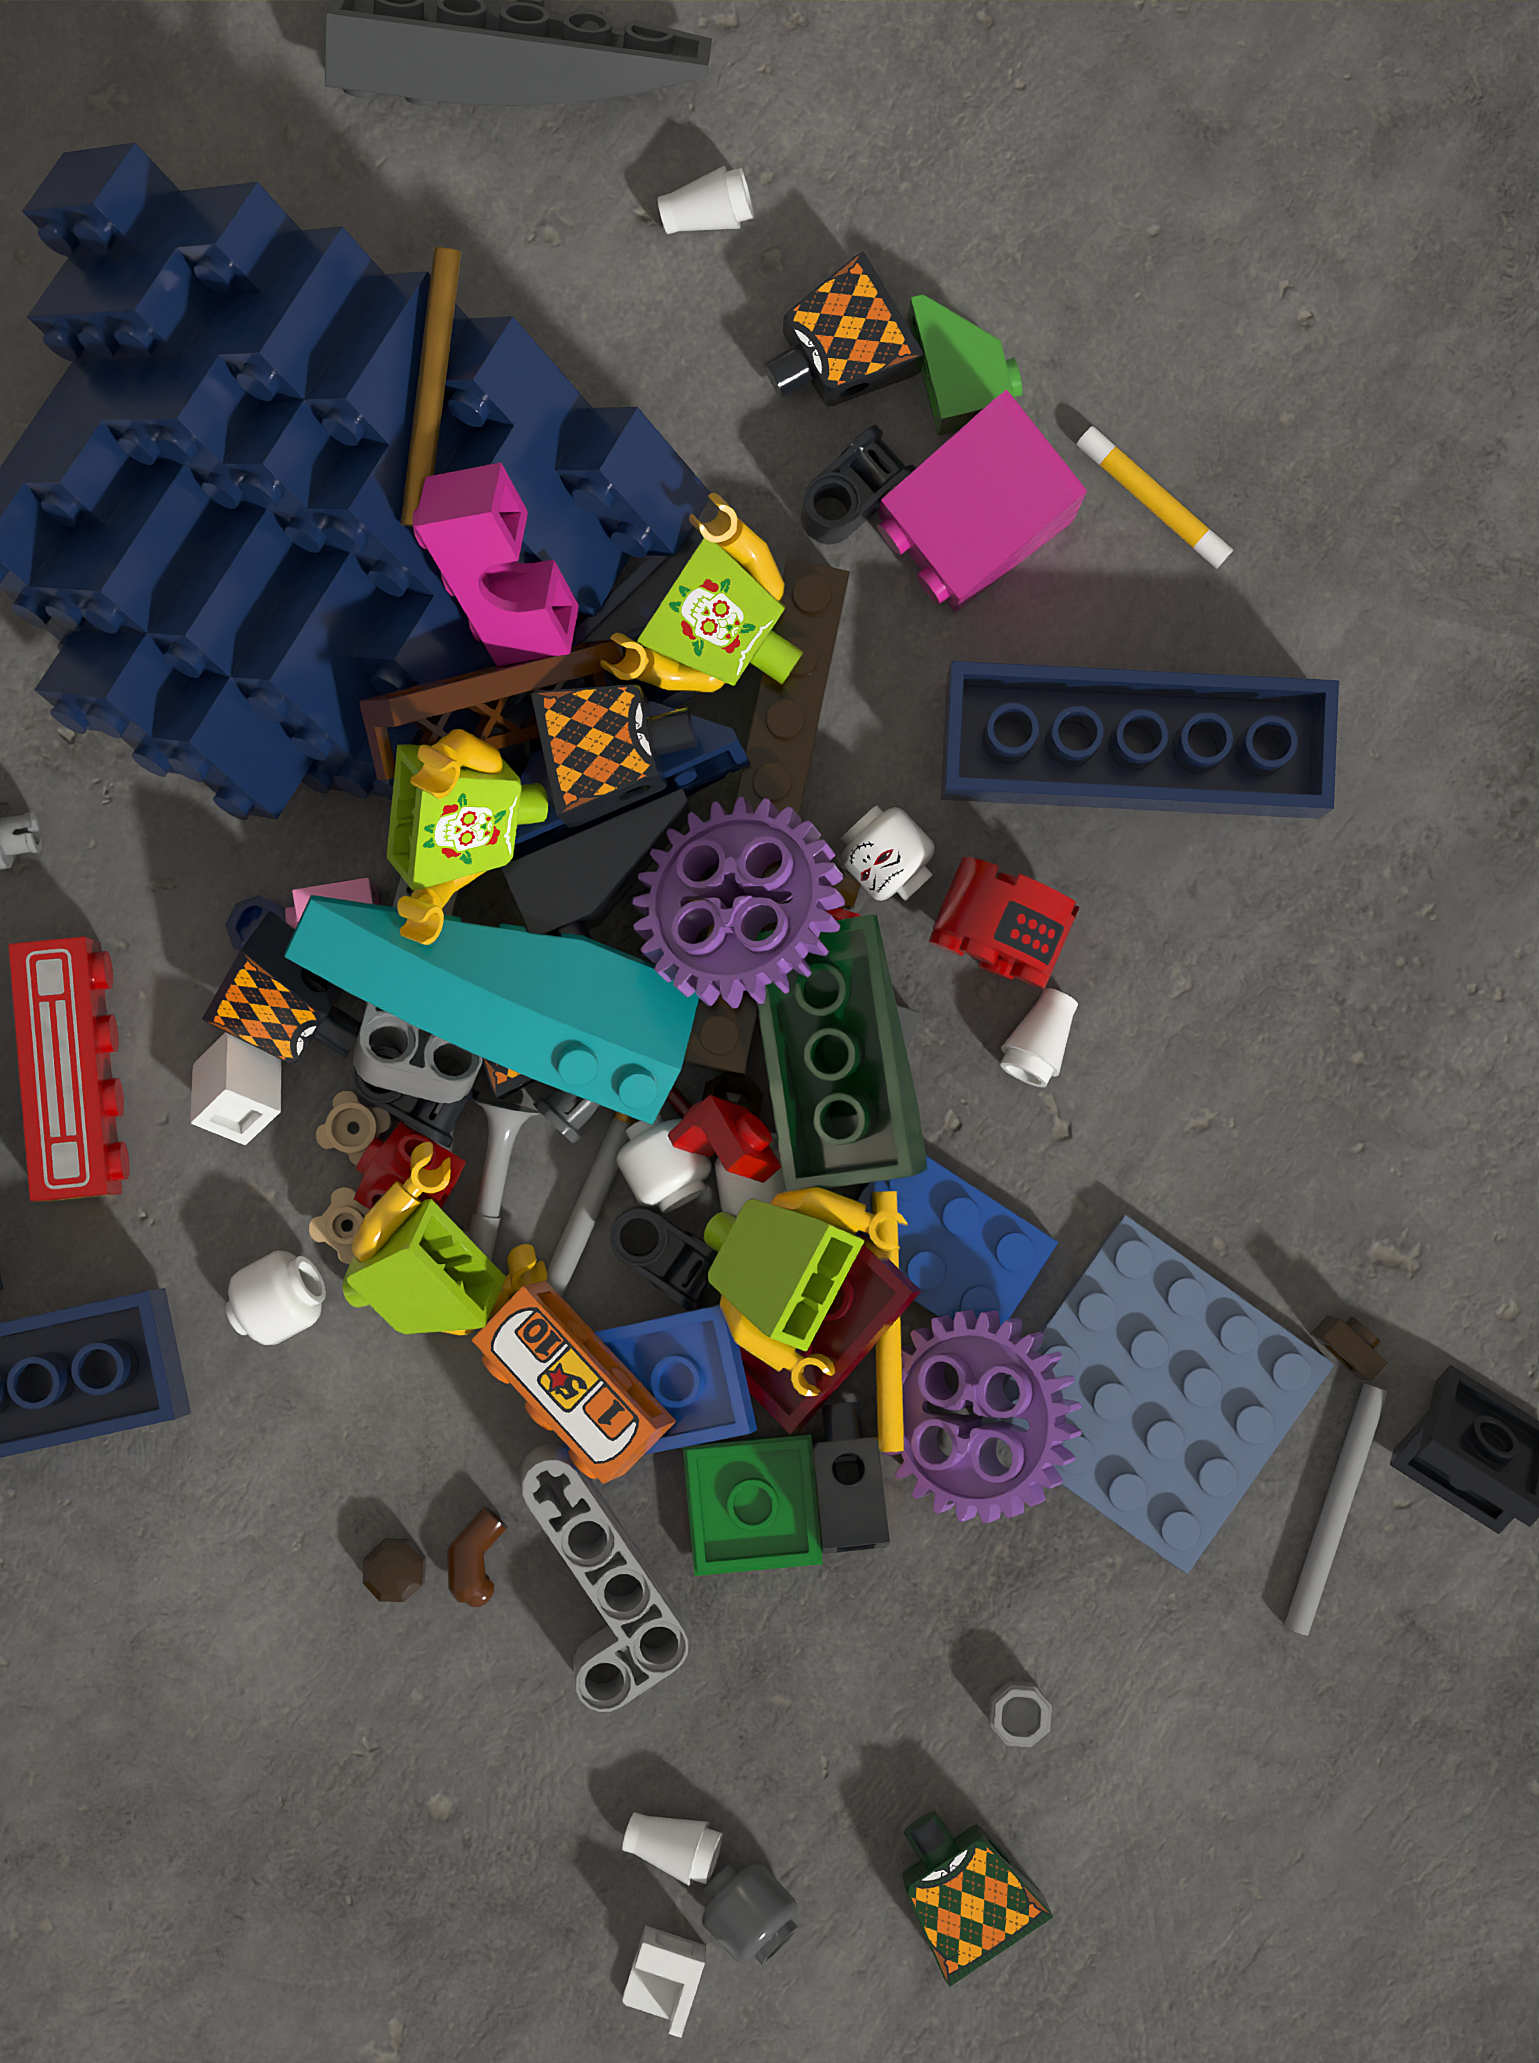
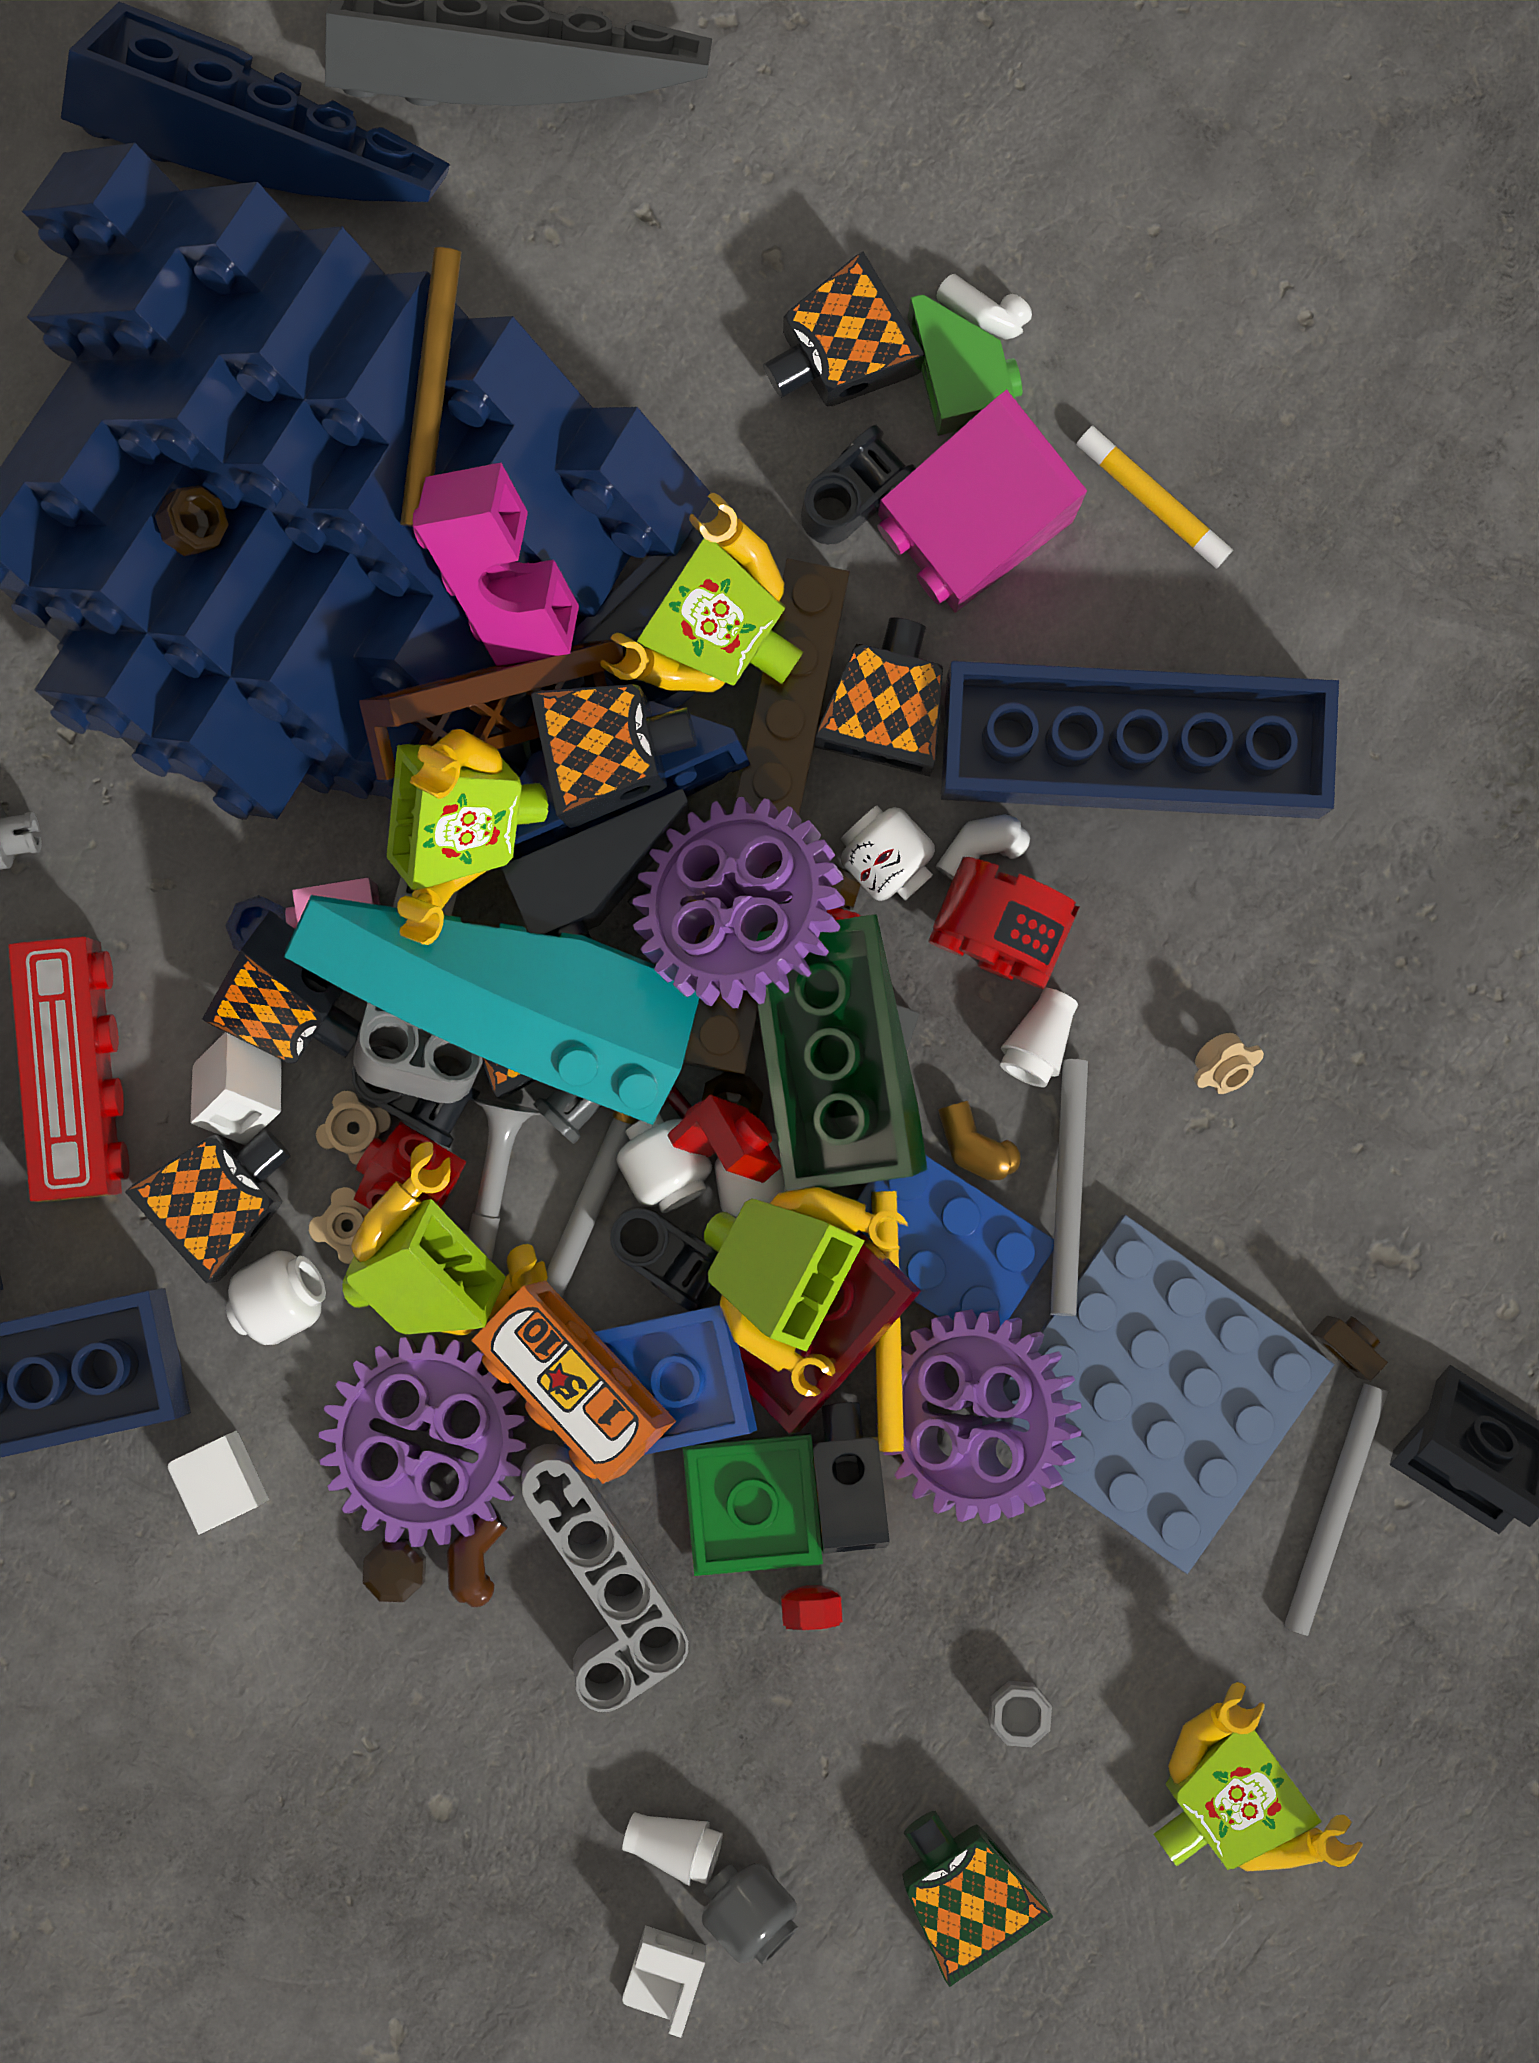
(191, 520): none -> dark brown tile
(212, 112): none -> dark blue wedge
(213, 1200): none -> torso
(217, 1482): none -> white panel
(406, 1496): none -> medium lavender gear
(708, 203): white cone -> none
(811, 1608): none -> red tile
(887, 703): none -> torso
(971, 304): none -> white arm
(973, 1150): none -> pearl gold arm
(984, 837): none -> white arm
(1069, 1187): none -> light grey bar
(1226, 1063): none -> tan plate
(1243, 1798): none -> torso

